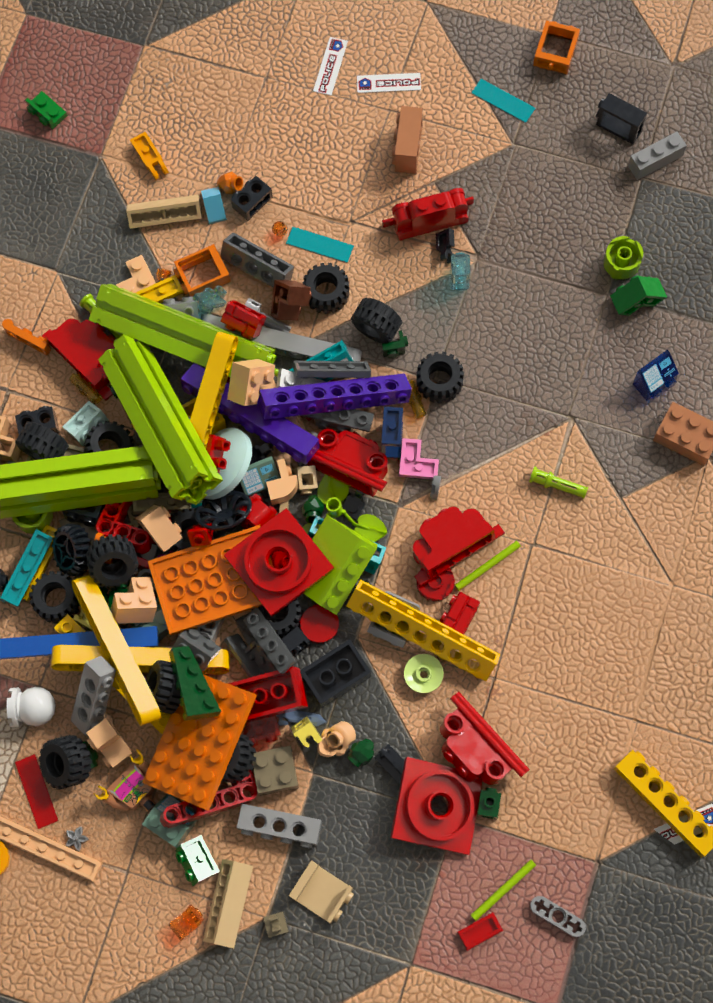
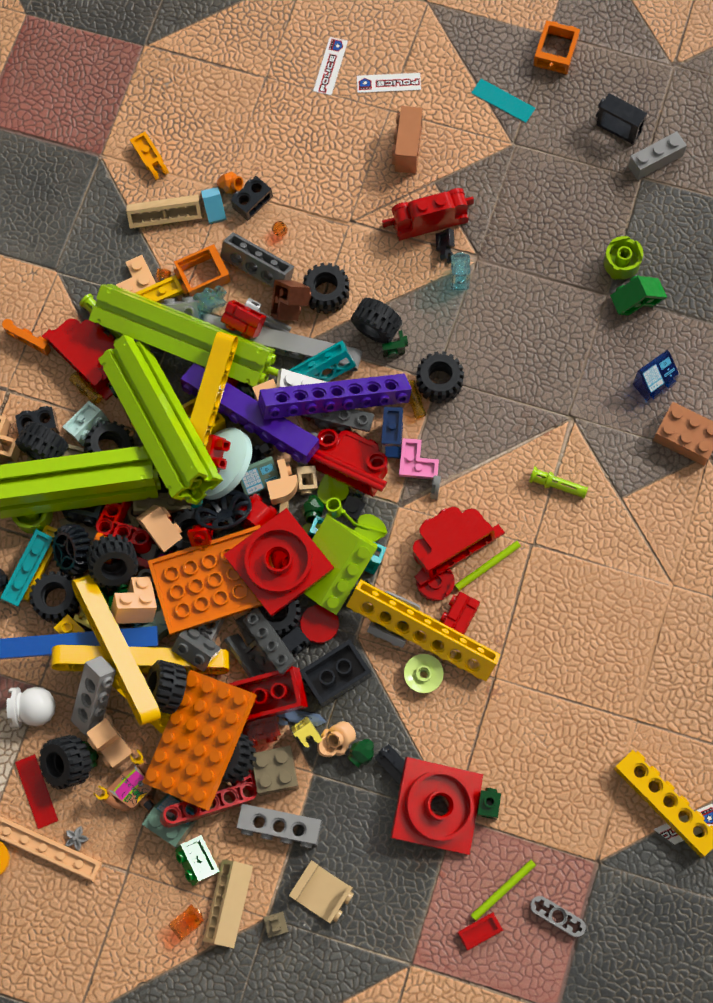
(46, 109): green bracket -> none
(194, 690): dark green wing -> none
(246, 380): light nougat brick -> none
(320, 244): teal sticker -> none
(337, 369): dark grey plate -> none
(475, 746): red brick -> none

